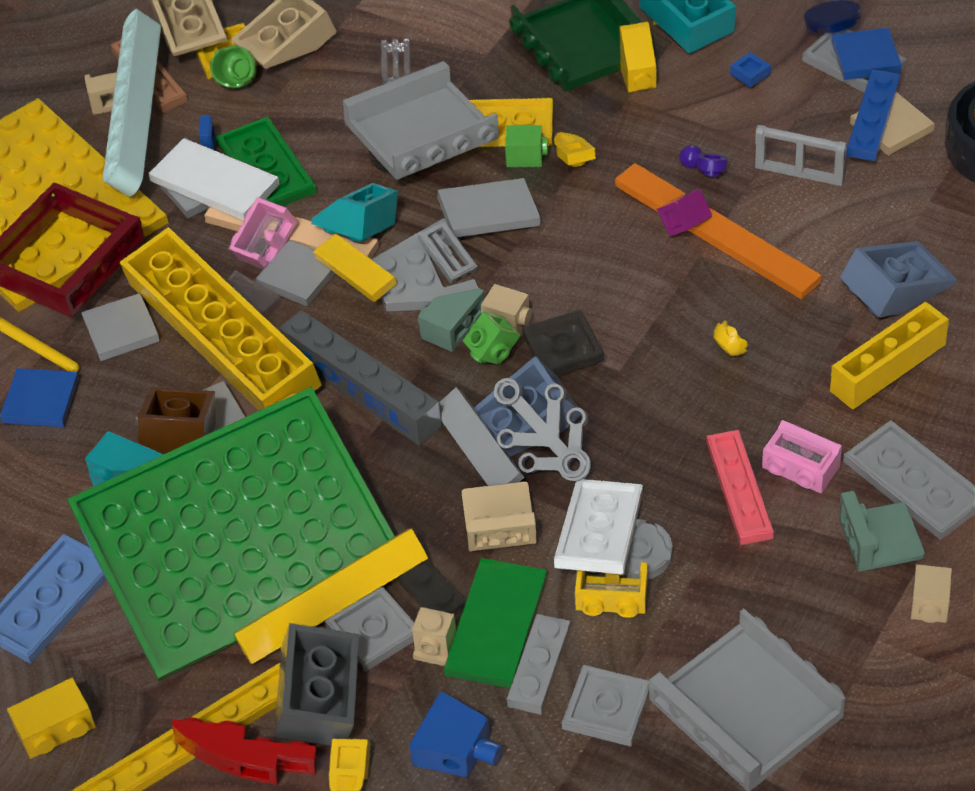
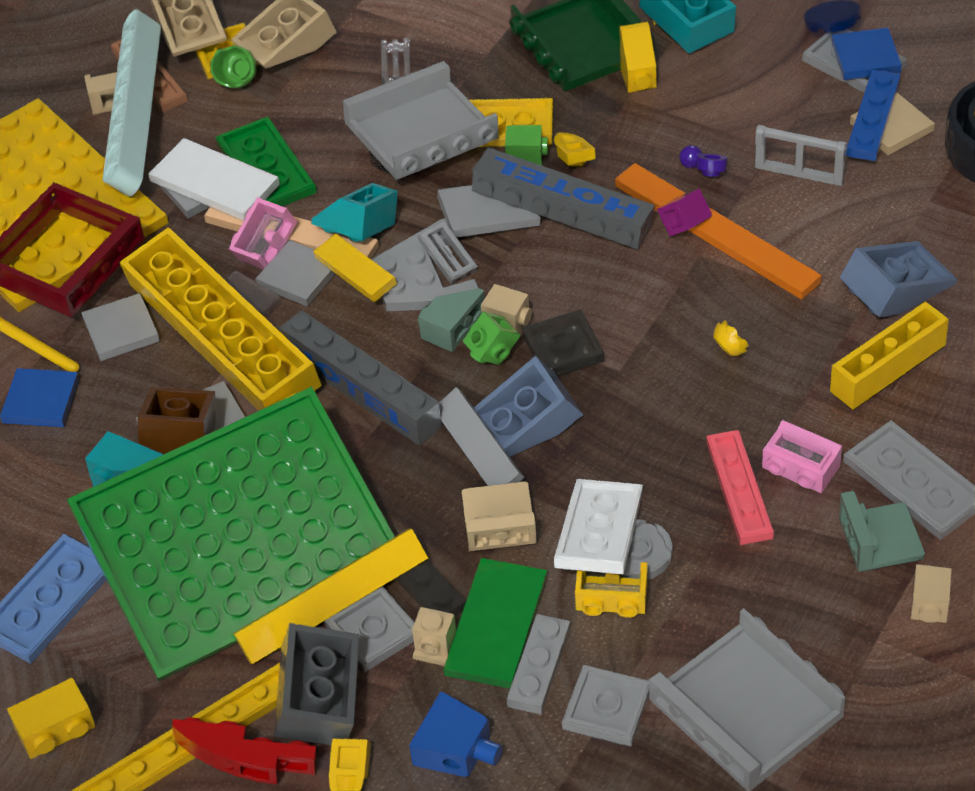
(207, 132): blue tile -> none
(546, 433): light grey plant -> none
(563, 198): none -> dark grey brick
(750, 69): blue plate -> none

